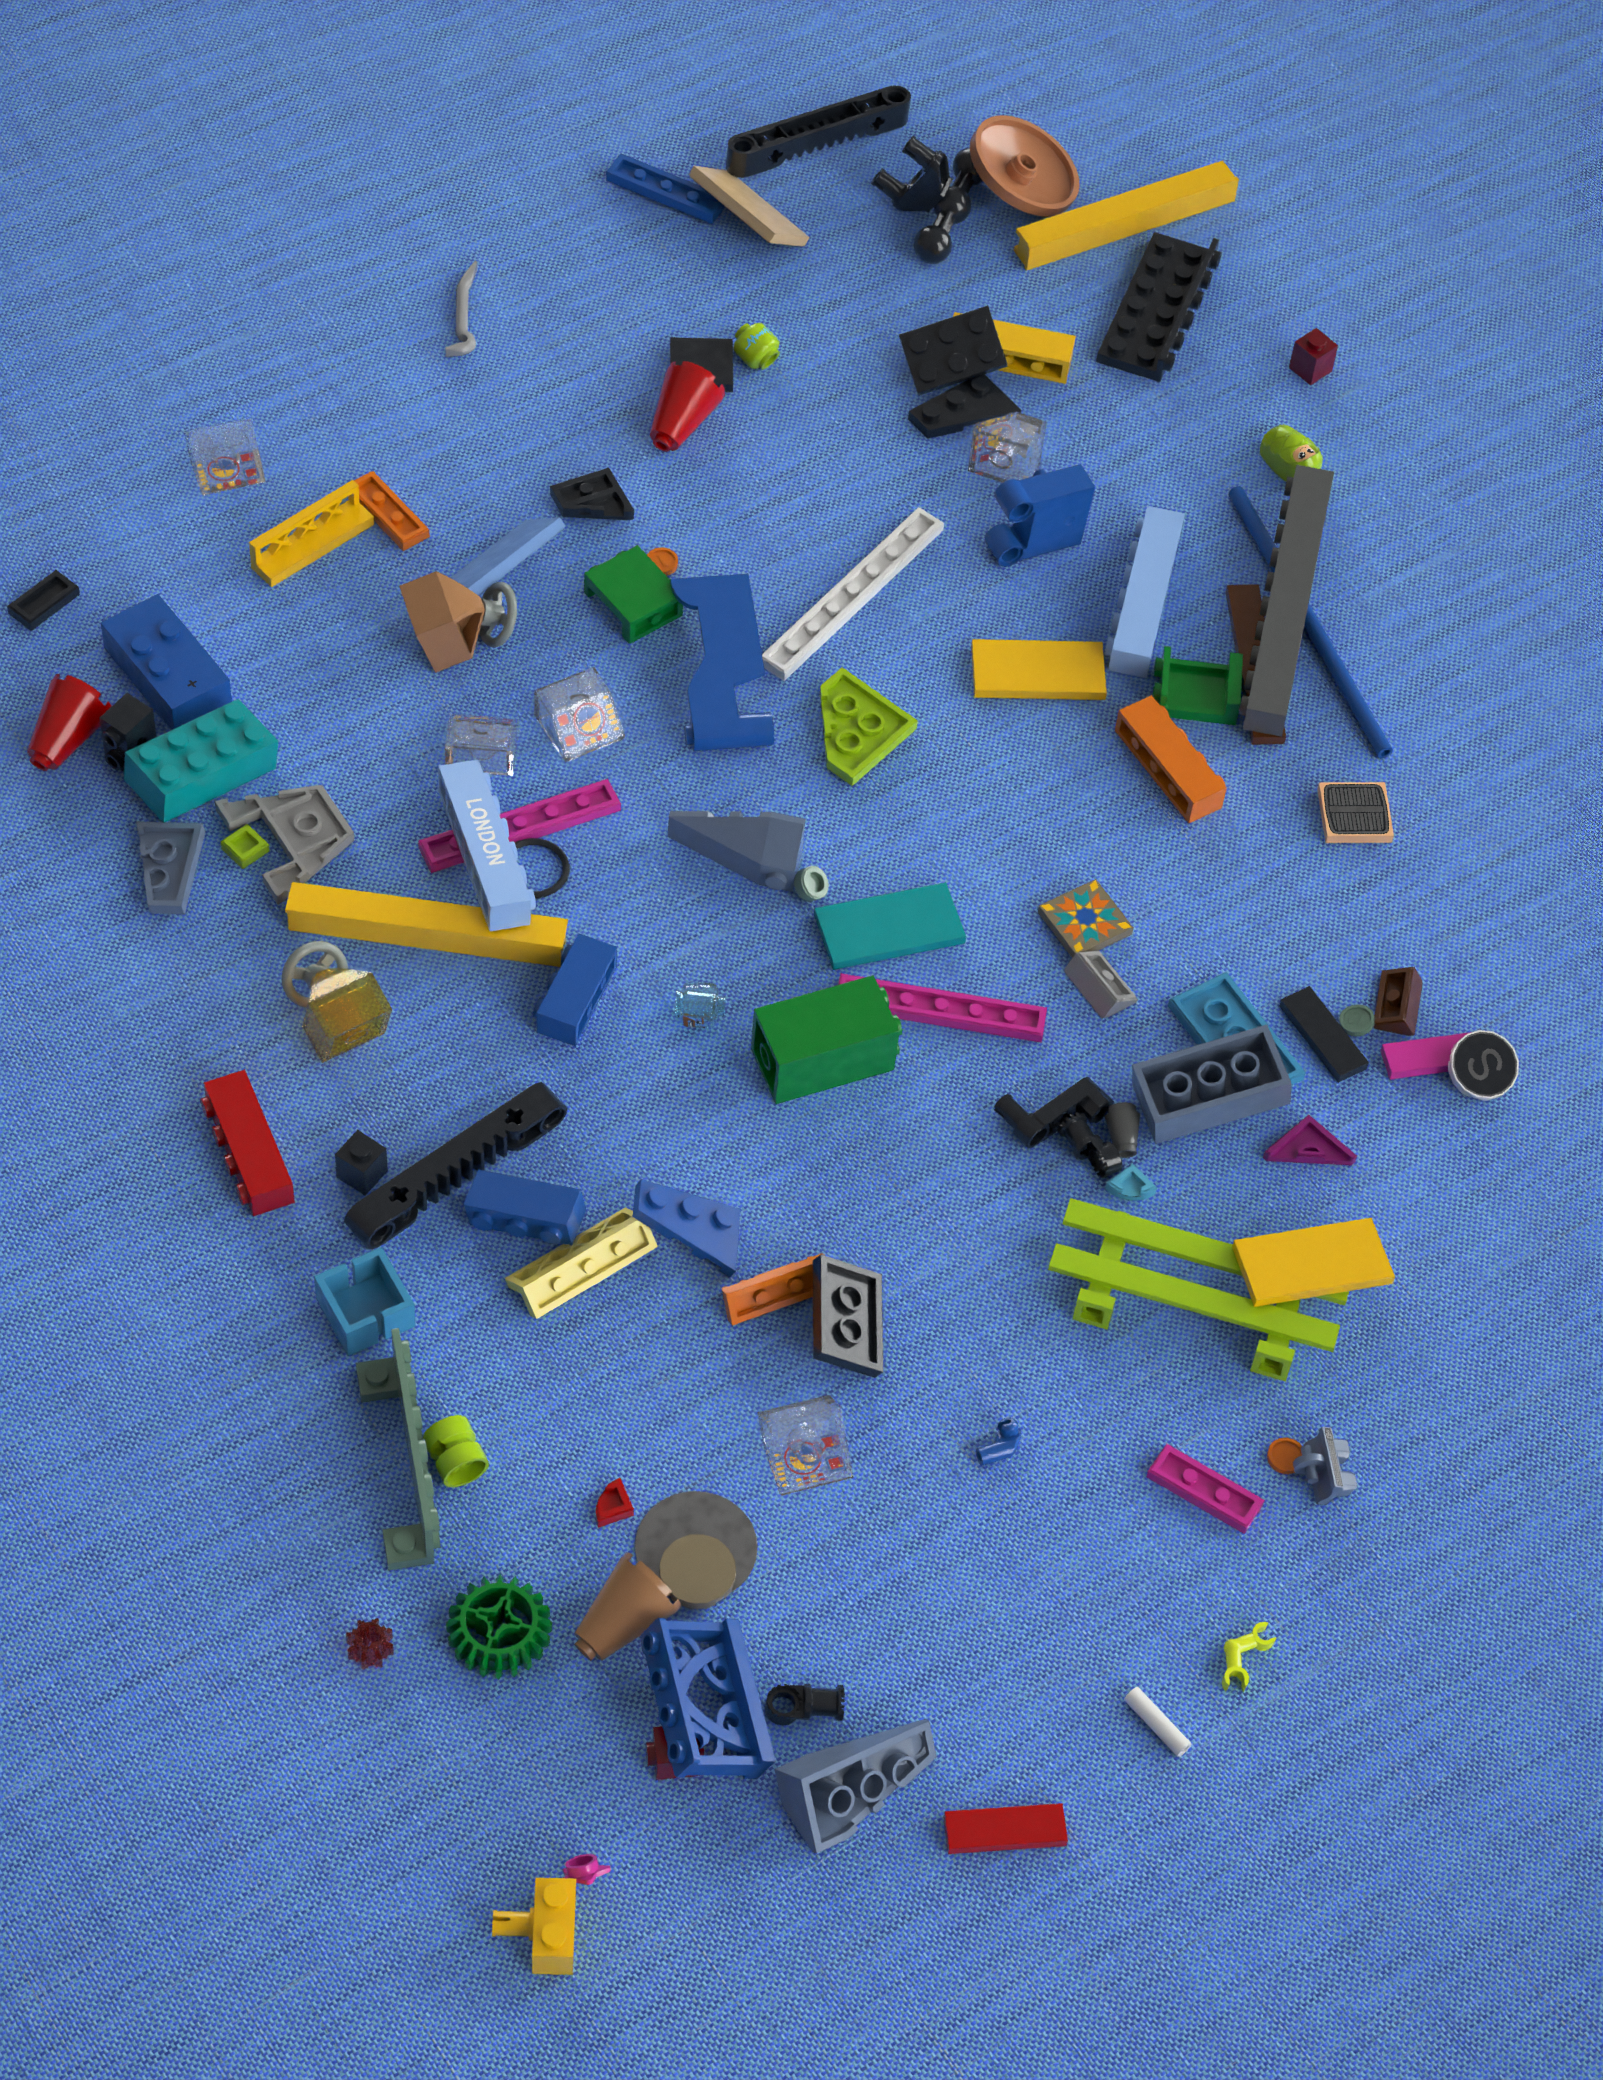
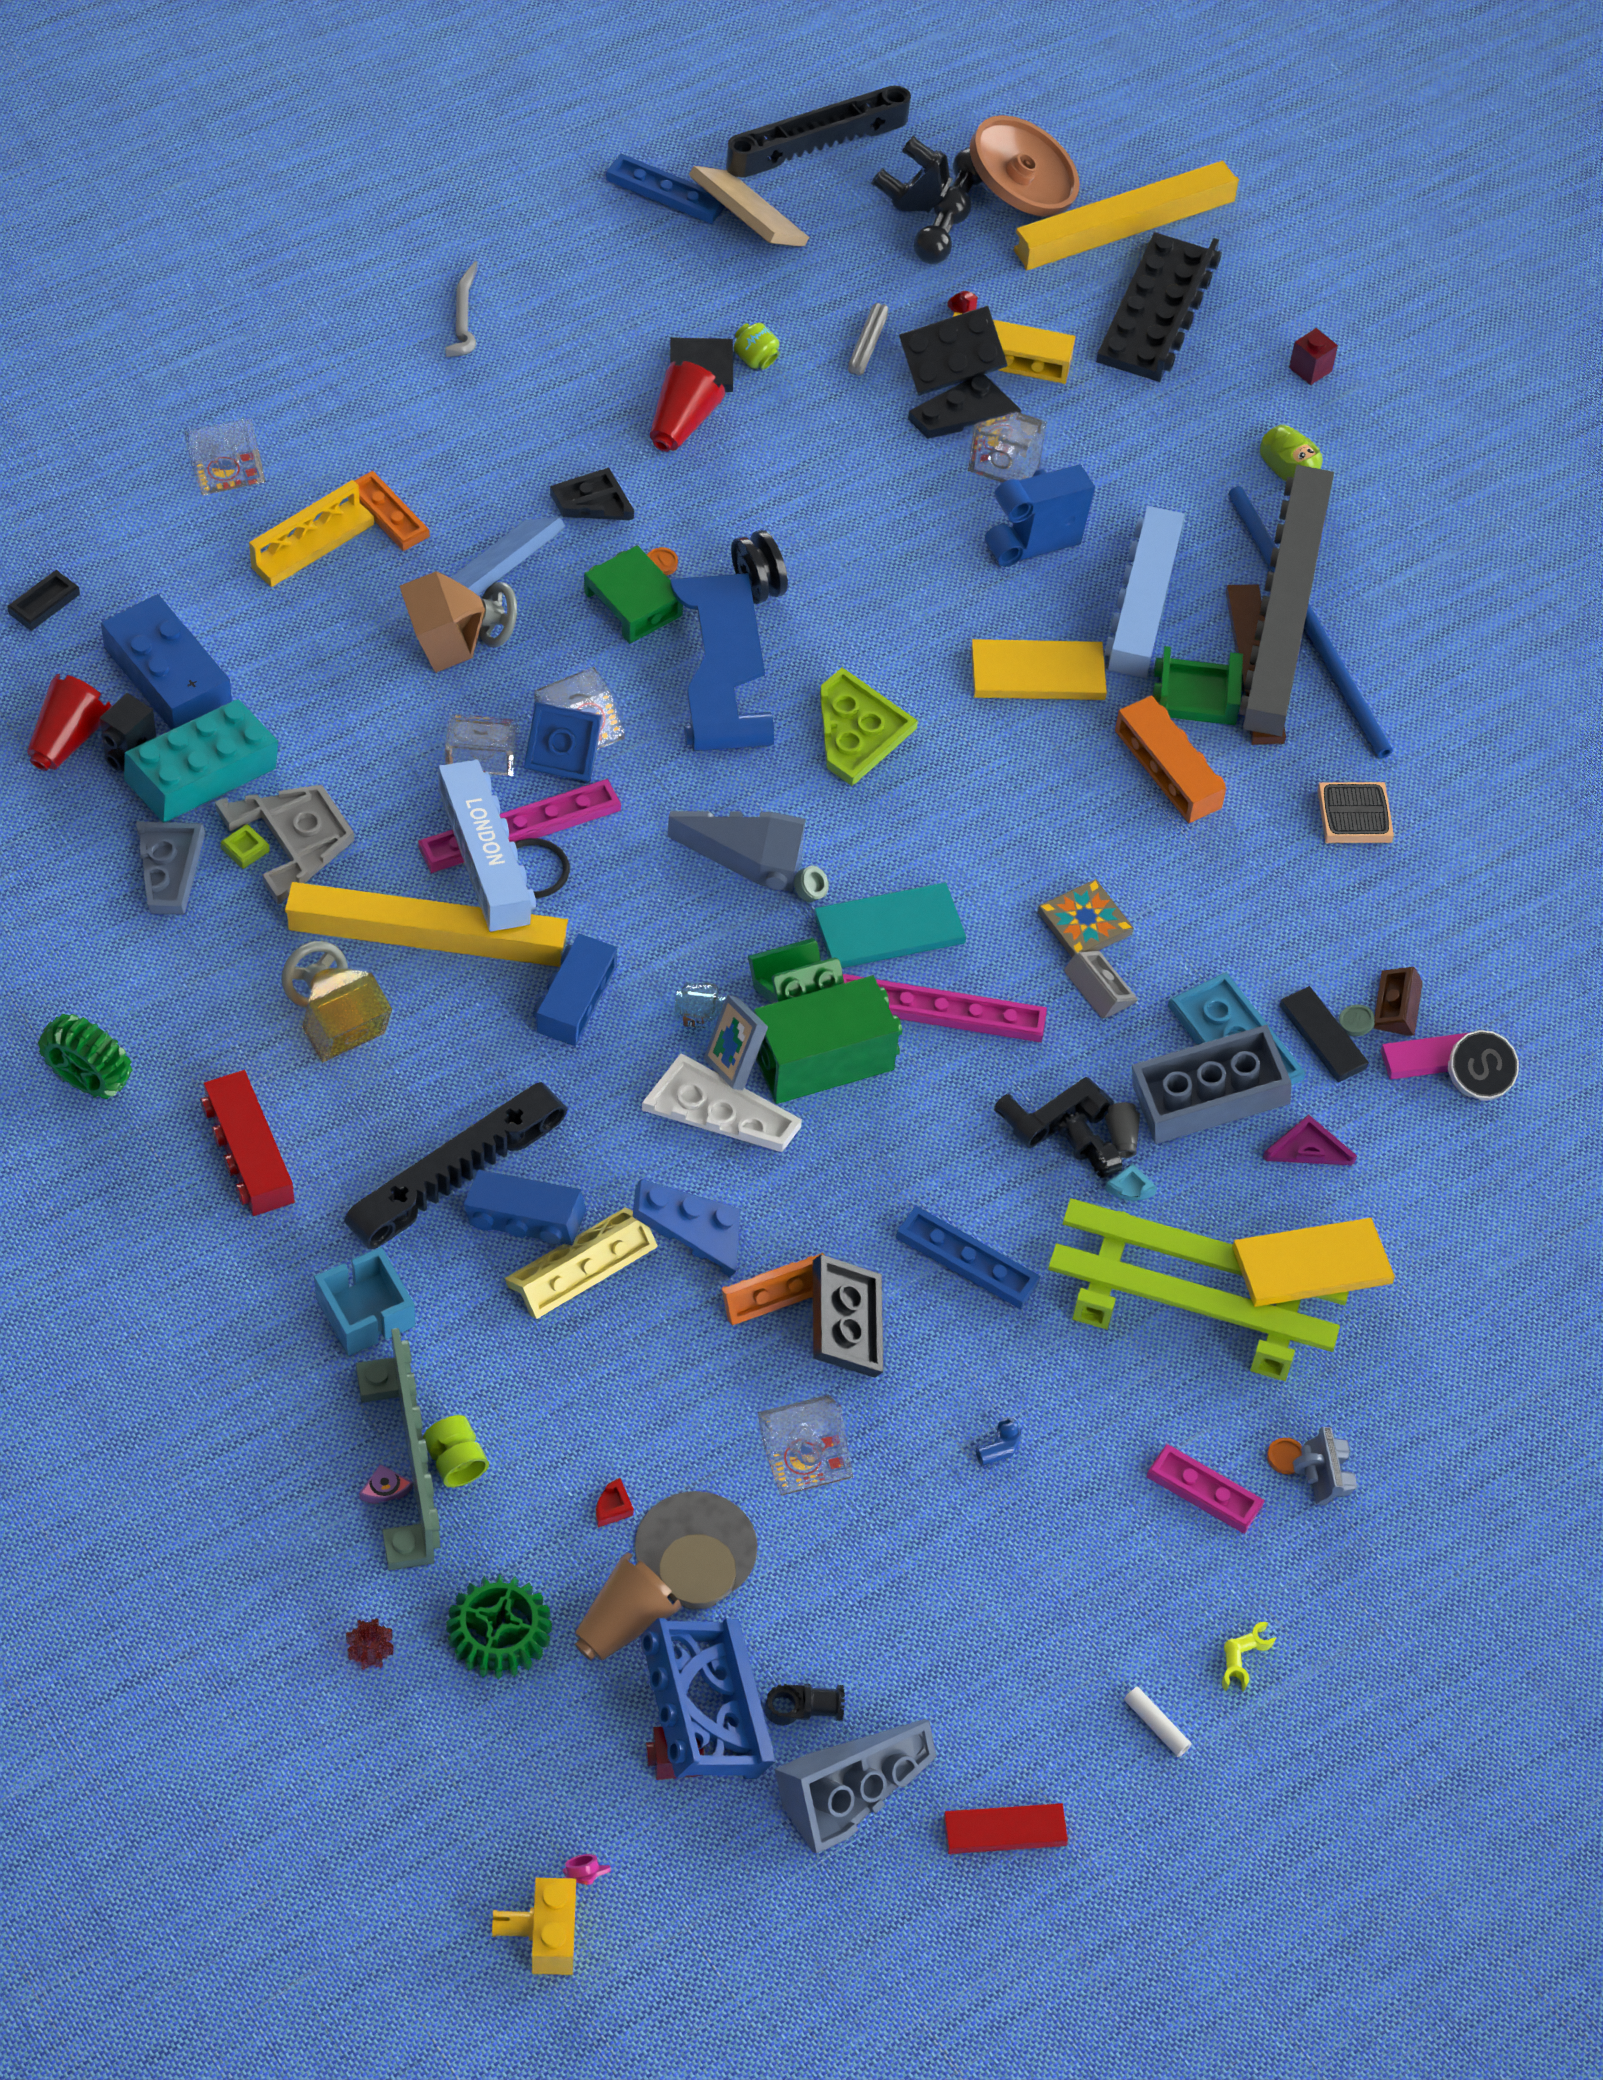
(85, 1056): none -> green gear
(361, 1162): black brick -> none
(385, 1486): none -> medium lavender tile
(563, 741): none -> blue tile
(704, 1100): none -> white wing
(735, 1042): none -> tile
(762, 562): none -> black wheel
(793, 971): none -> green panel
(851, 593): white tile -> none
(868, 339): none -> light grey axle
(963, 302): none -> red tile
(968, 1257): none -> blue plate

